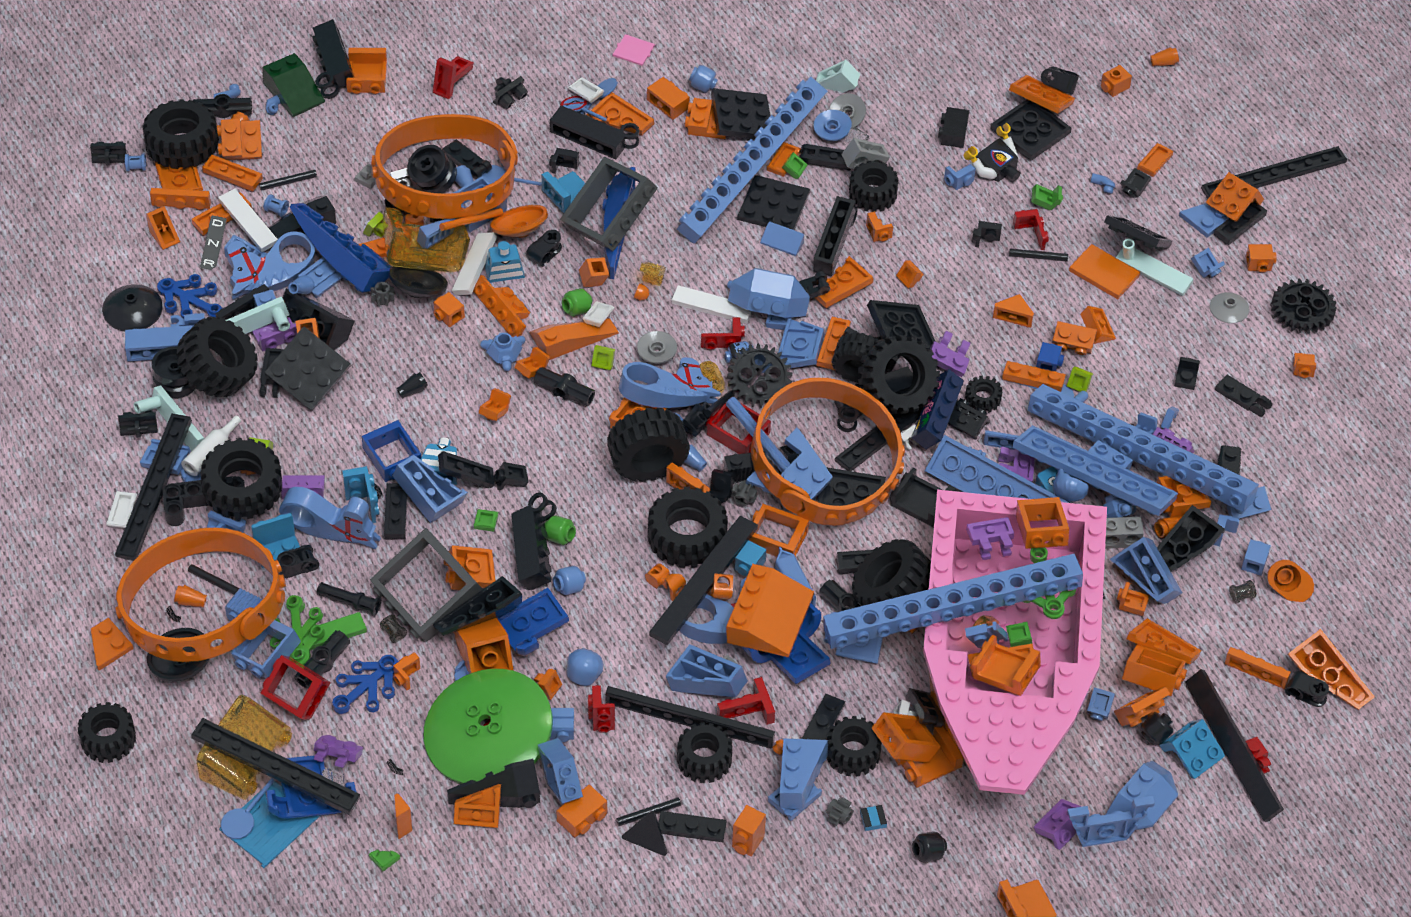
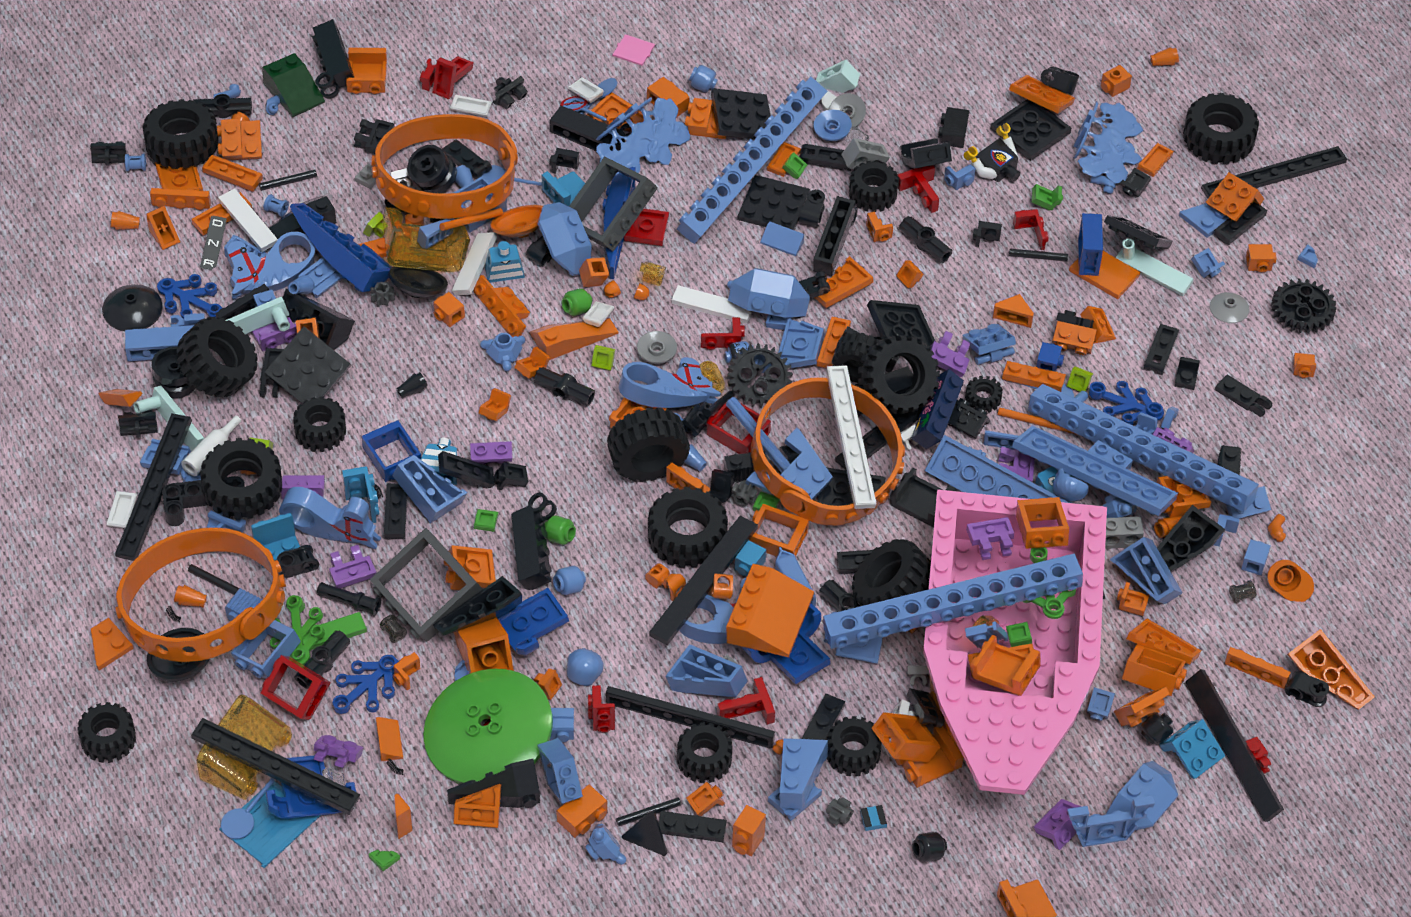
(120, 397): none -> orange slope
(124, 221): none -> orange cone
(319, 436): none -> black tyre
(351, 572): none -> medium lavender plate
(376, 131): none -> black plate
(389, 739): none -> orange slope
(428, 75): none -> red plate
(470, 105): none -> white tile
(491, 452): none -> medium lavender bracket
(565, 236): none -> medium blue wedge
(604, 845): none -> medium blue rock
(612, 289): none -> orange hinge
(647, 137): none -> medium blue plant
(648, 227): none -> red plate
(705, 798): none -> orange bracket
(764, 498): none -> bright green tile
(813, 208): none -> black piece
(826, 100): none -> white tile
(851, 437): none -> white tile
(917, 671): none -> light grey tile
(918, 180): none -> red bracket
(925, 153): none -> black panel
(925, 239): none -> black piece
(990, 341): none -> medium blue plate
(1030, 419): none -> orange bar
(1070, 317): none -> black plate
(1090, 244): none -> blue window
(1110, 145): none -> medium blue plant
(1129, 403): none -> blue plant
(1161, 348): none -> black plate
(1218, 145): none -> black tyre
(1275, 528): none -> orange arm
(1308, 257): none -> medium blue tile

